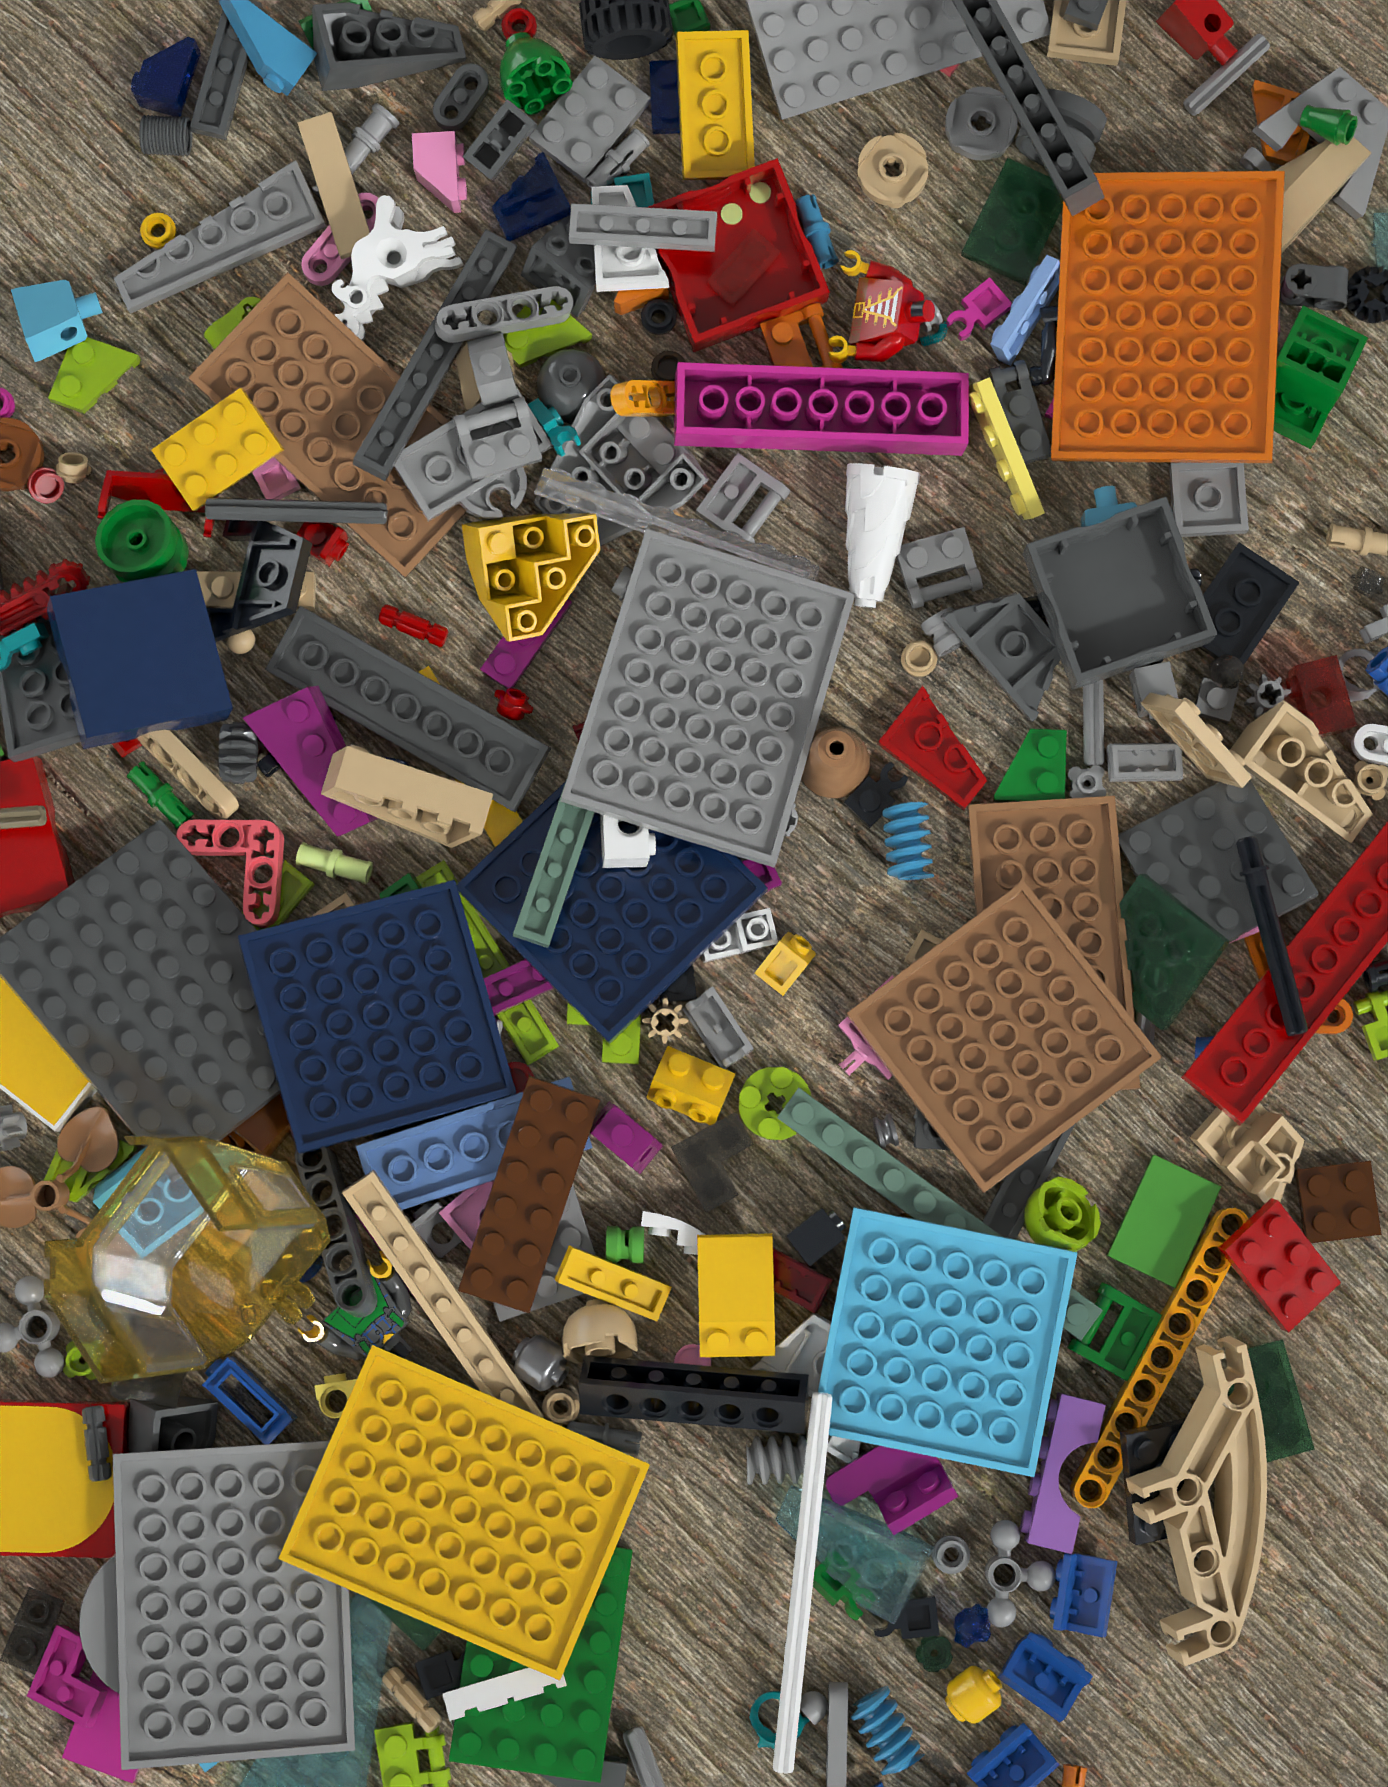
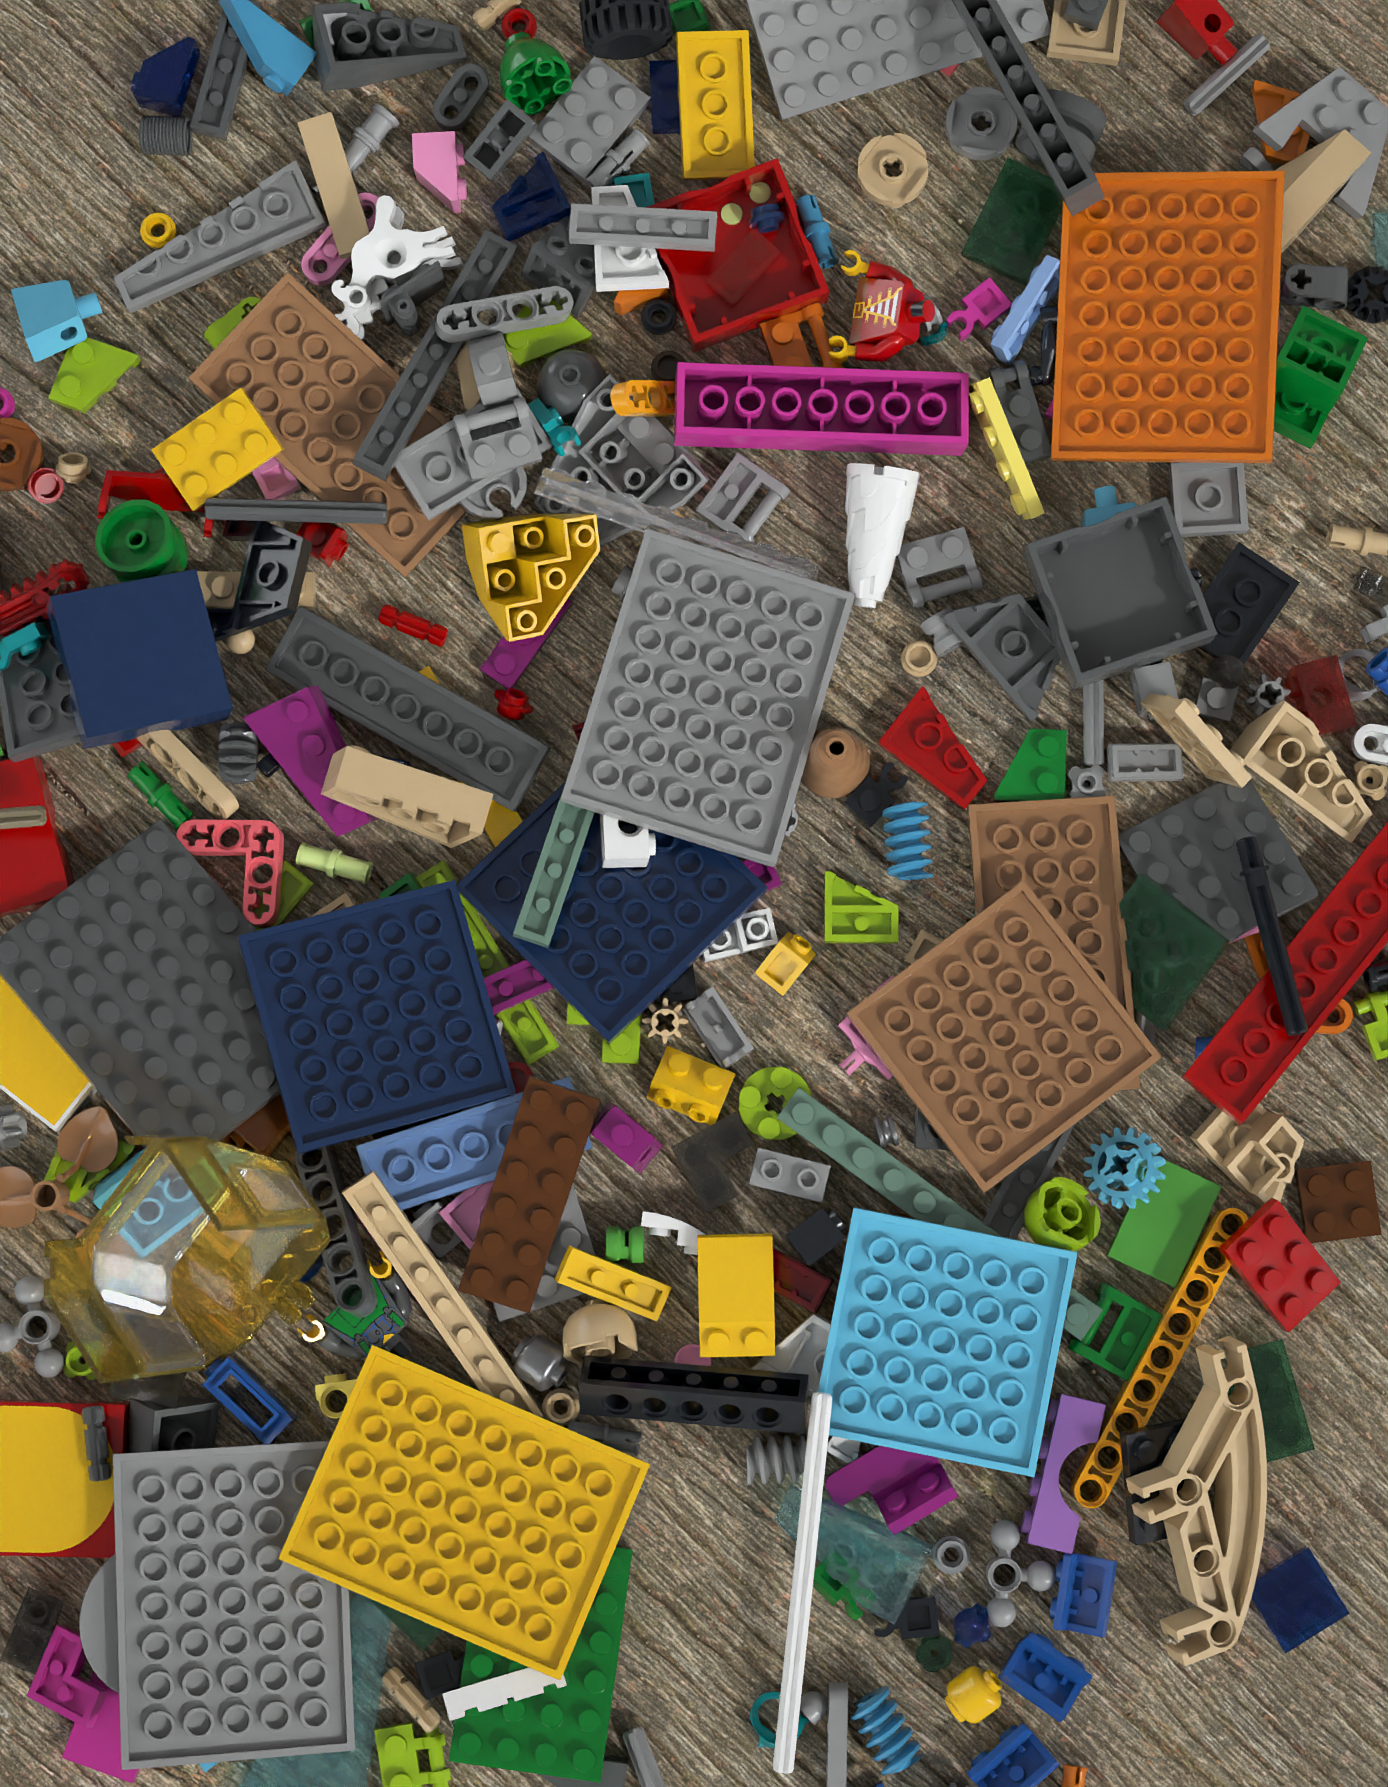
(399, 301): none -> dark grey hinge
(766, 218): none -> dark blue plate
(789, 1175): none -> light grey brick
(856, 915): none -> lime wing
(1137, 1161): none -> medium azure gear
(1297, 1599): none -> clear blue plate
(1331, 124): green cone -> none

